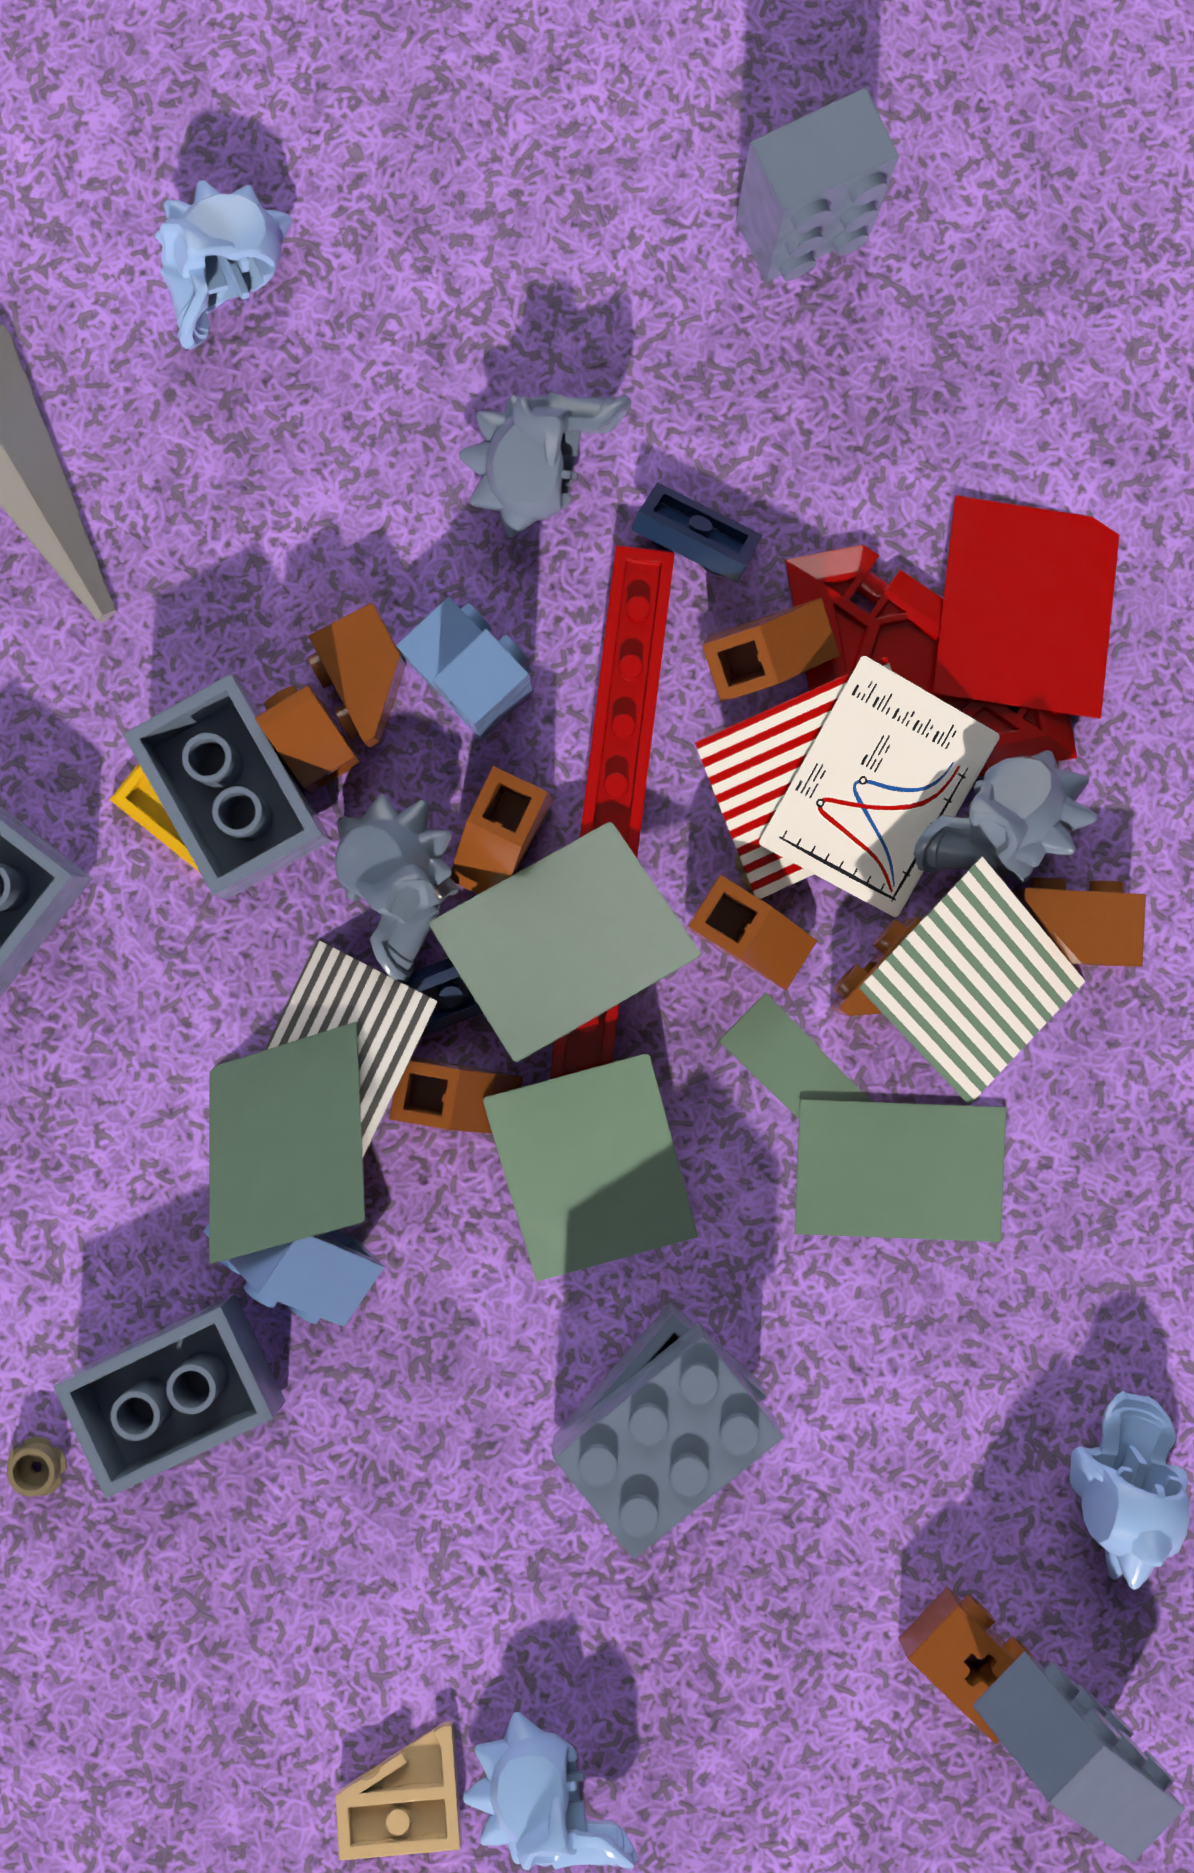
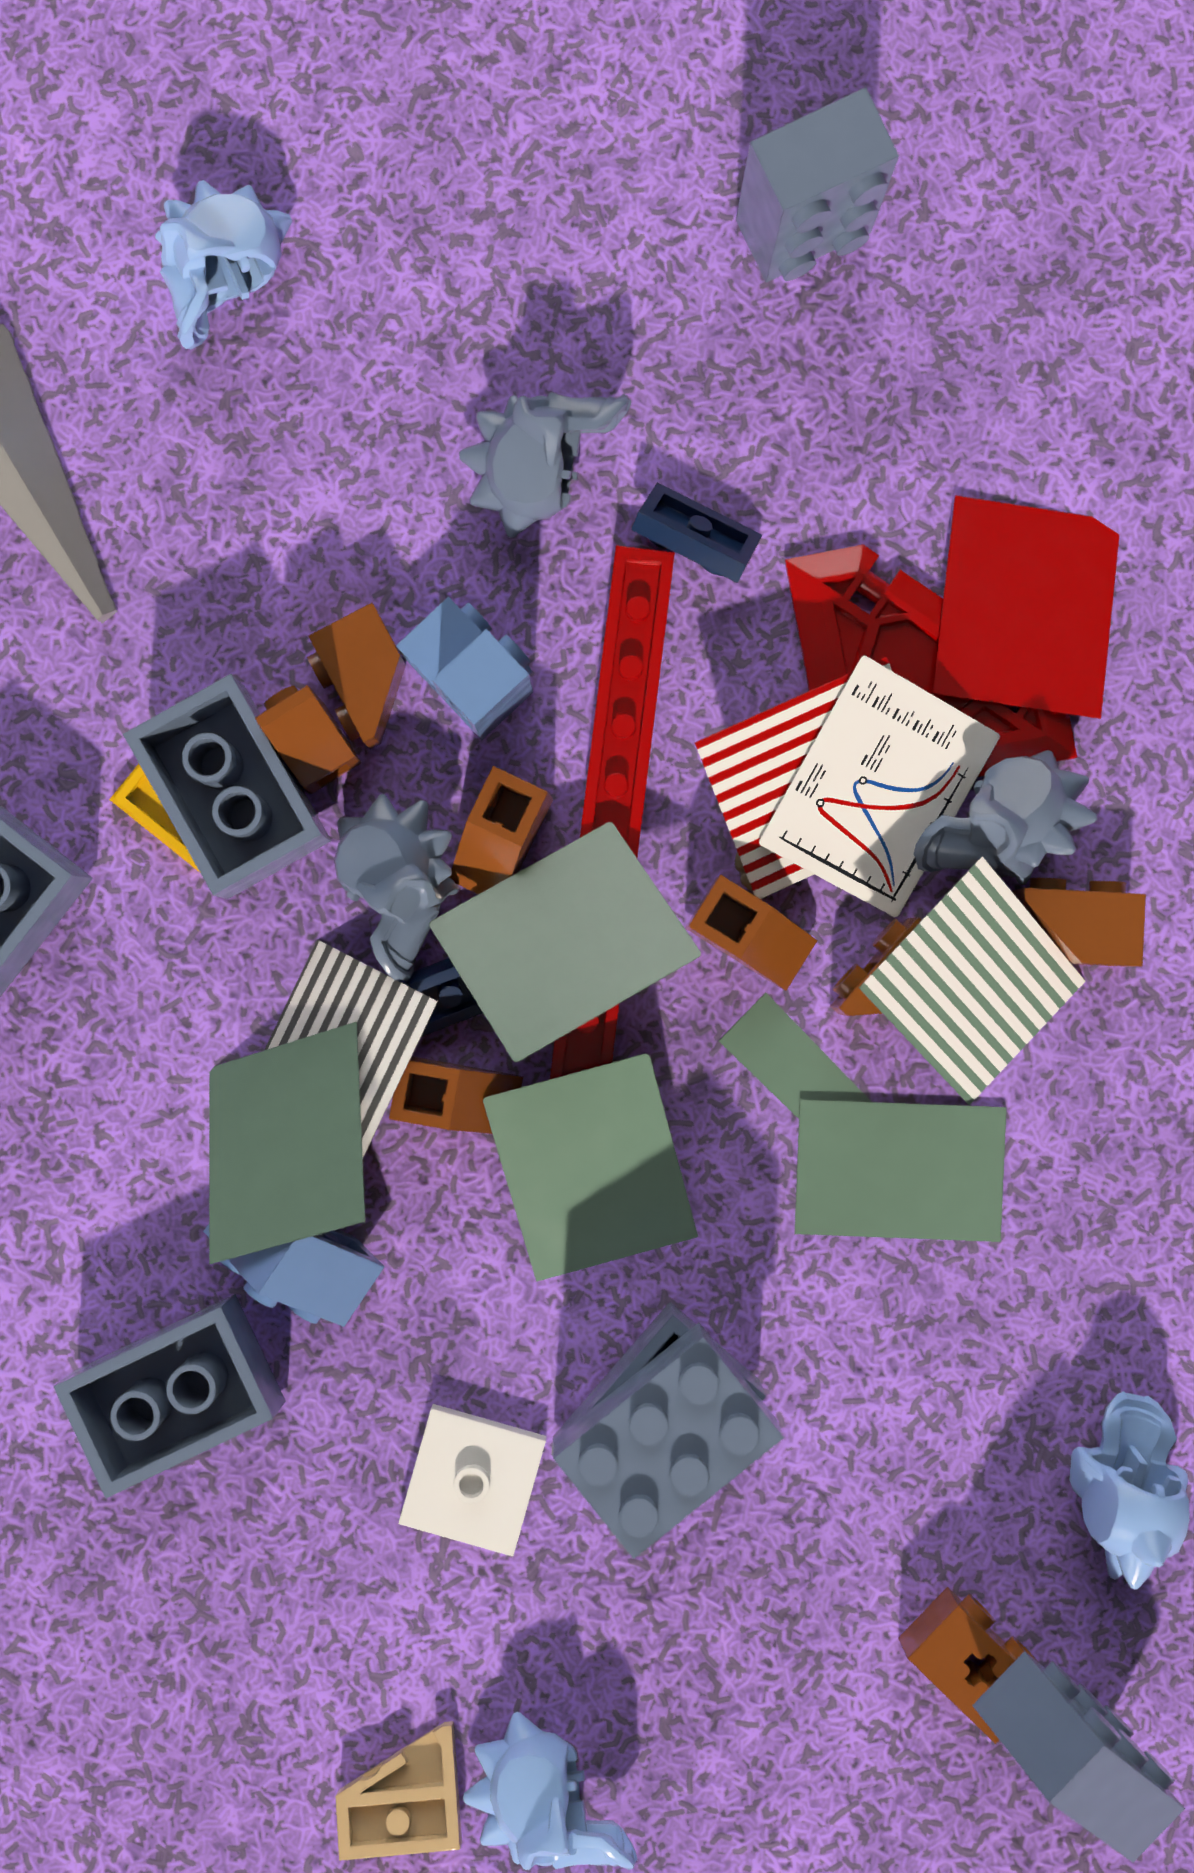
(23, 1476): dark tan plate -> none
(472, 1480): none -> white plate
(770, 649): dark orange slope -> none

